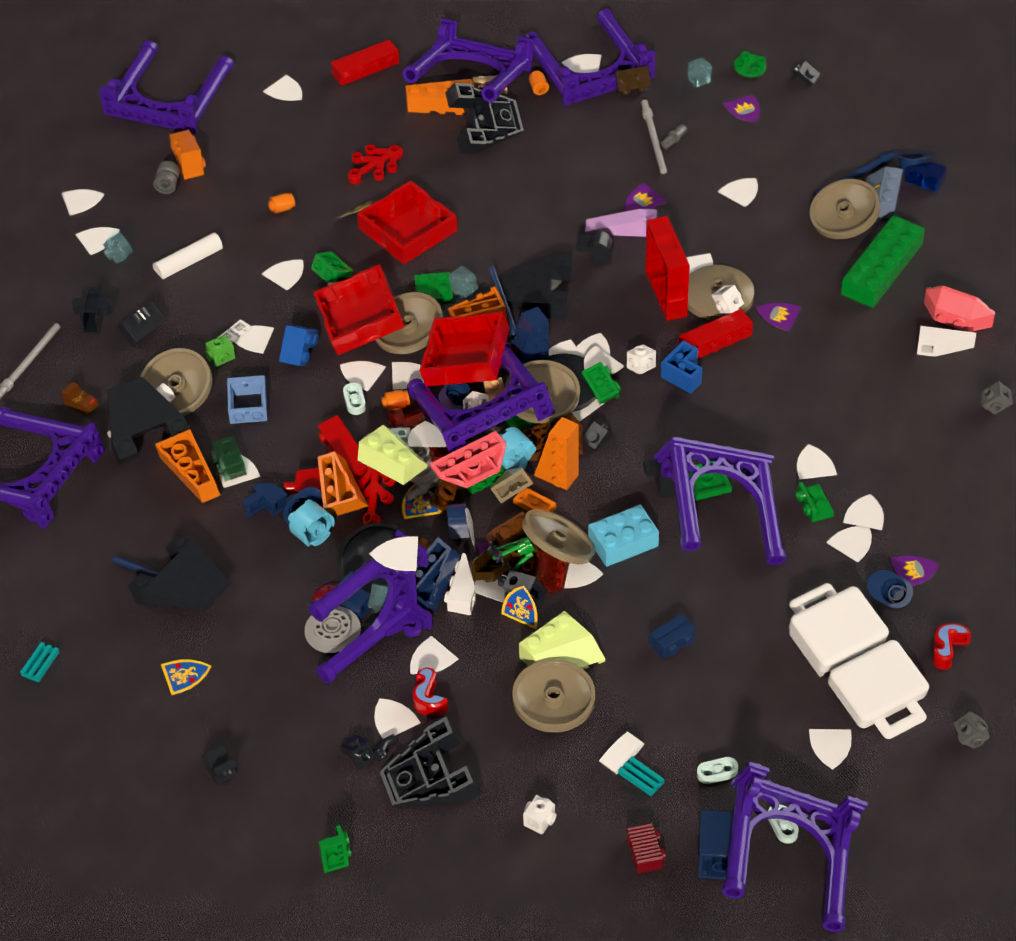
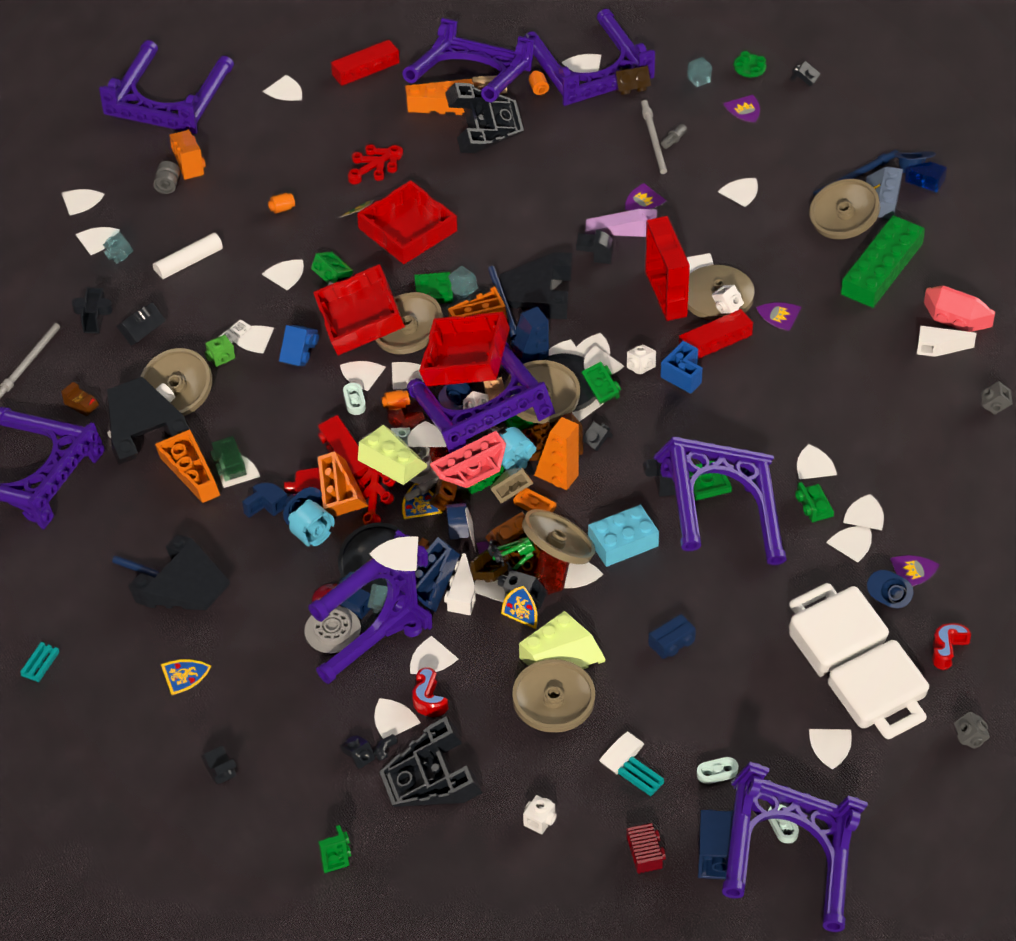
(237, 387): medium blue window -> none

